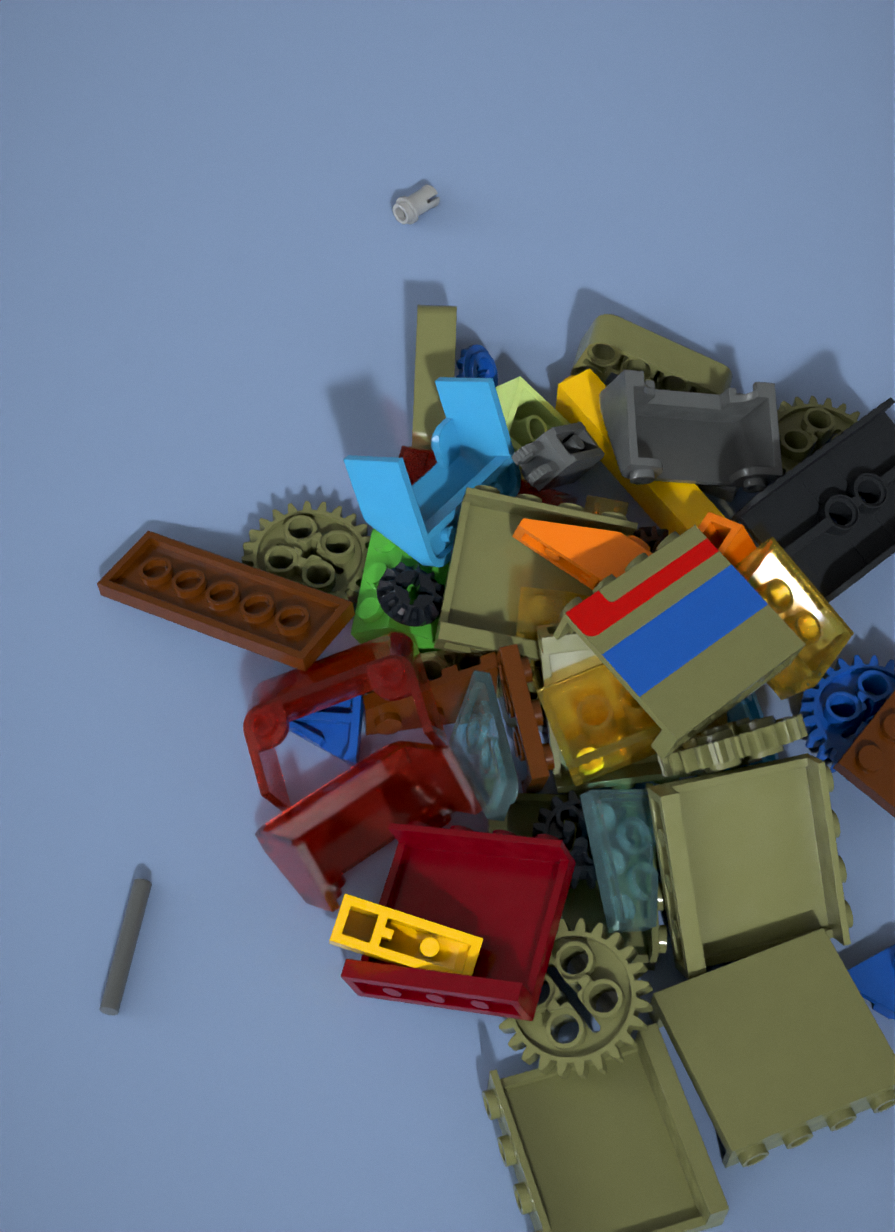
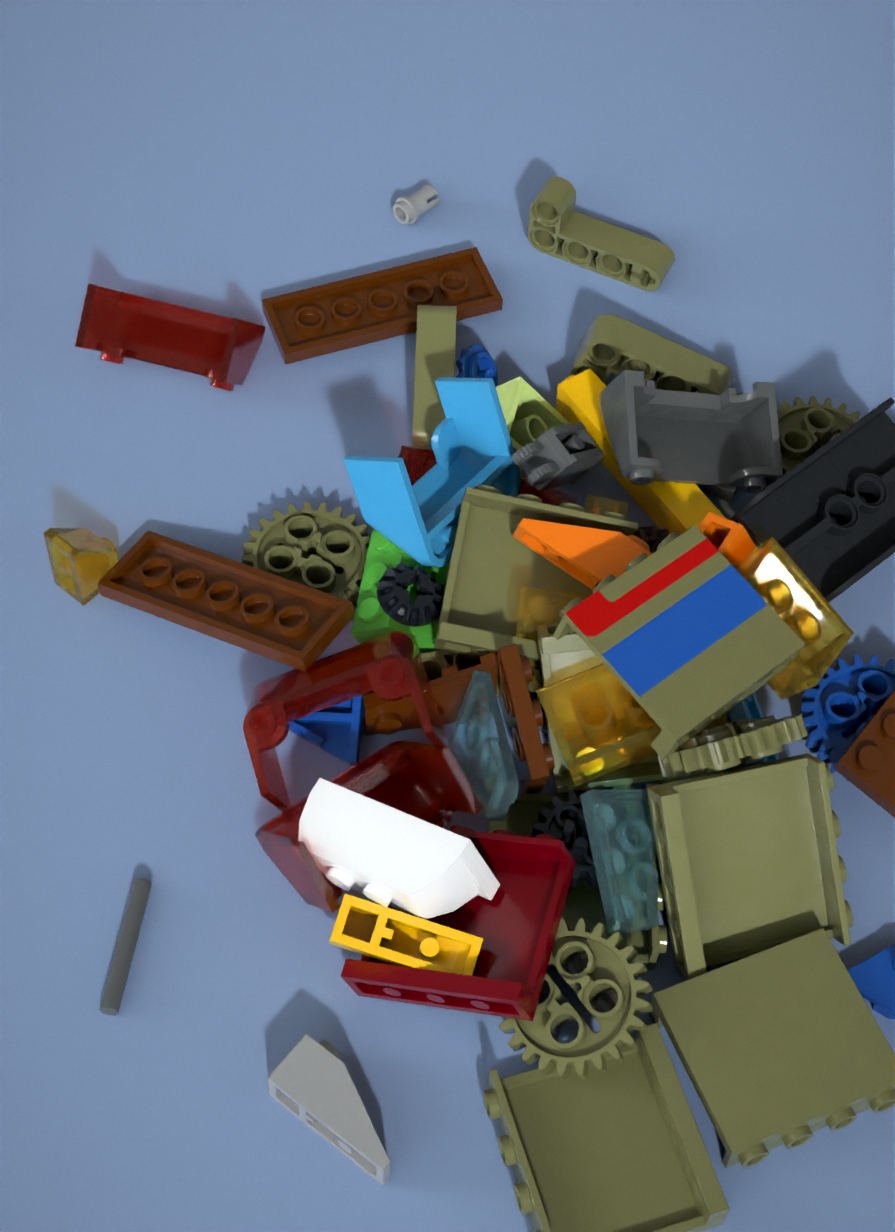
(79, 560): none -> clear yellow slope
(168, 336): none -> clear red windscreen
(322, 1095): none -> light grey slope
(378, 304): none -> reddish brown plate
(391, 854): none -> white windscreen
(593, 243): none -> olive beam

